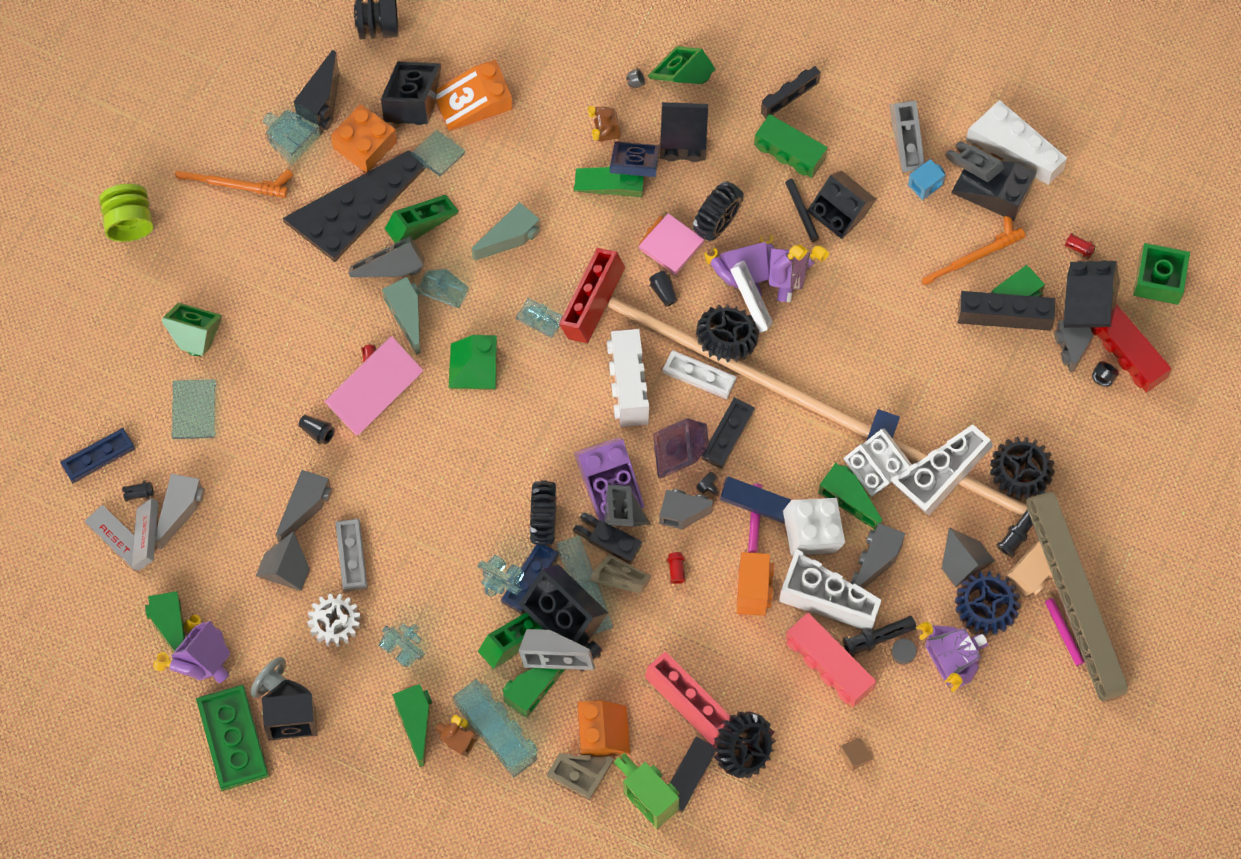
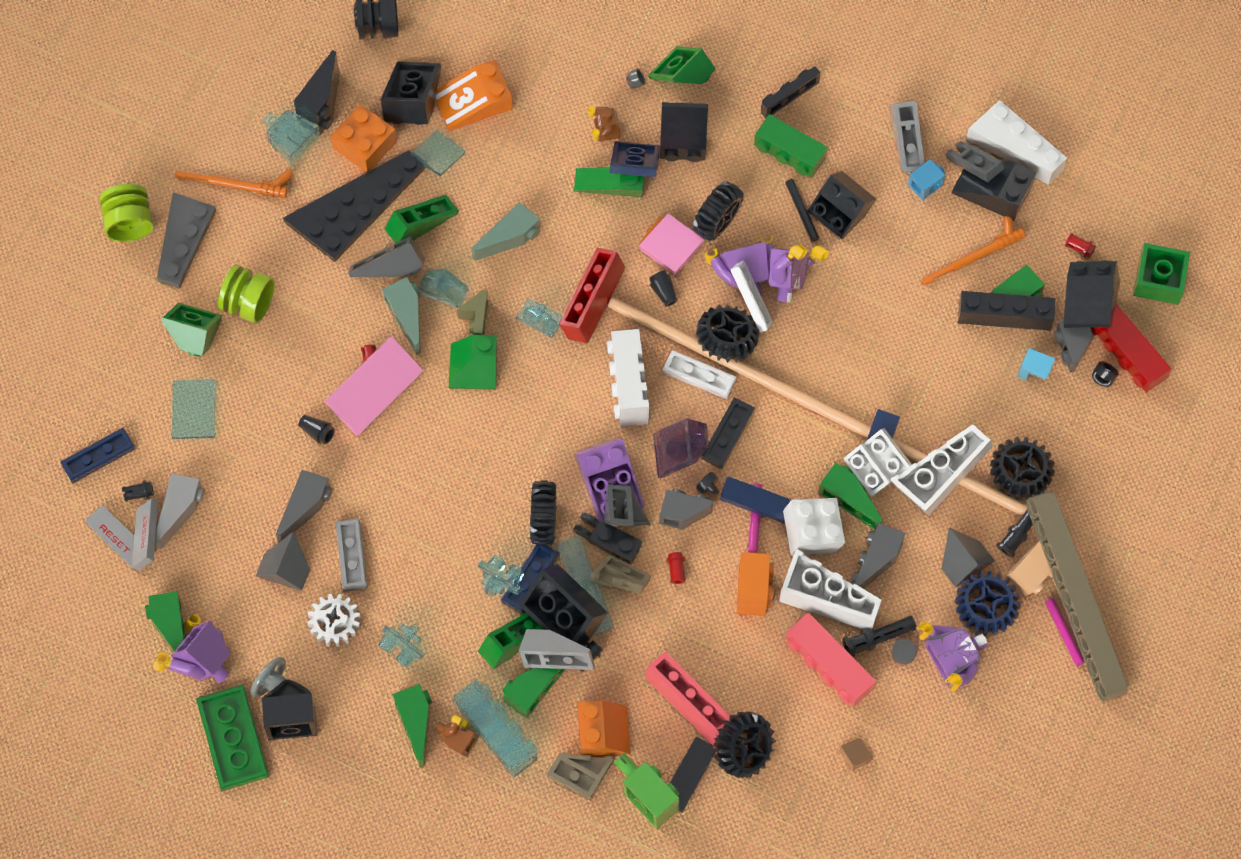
(183, 235): none -> dark grey wing
(246, 294): none -> lime wheel
(475, 311): none -> olive slope
(1036, 364): none -> medium azure panel

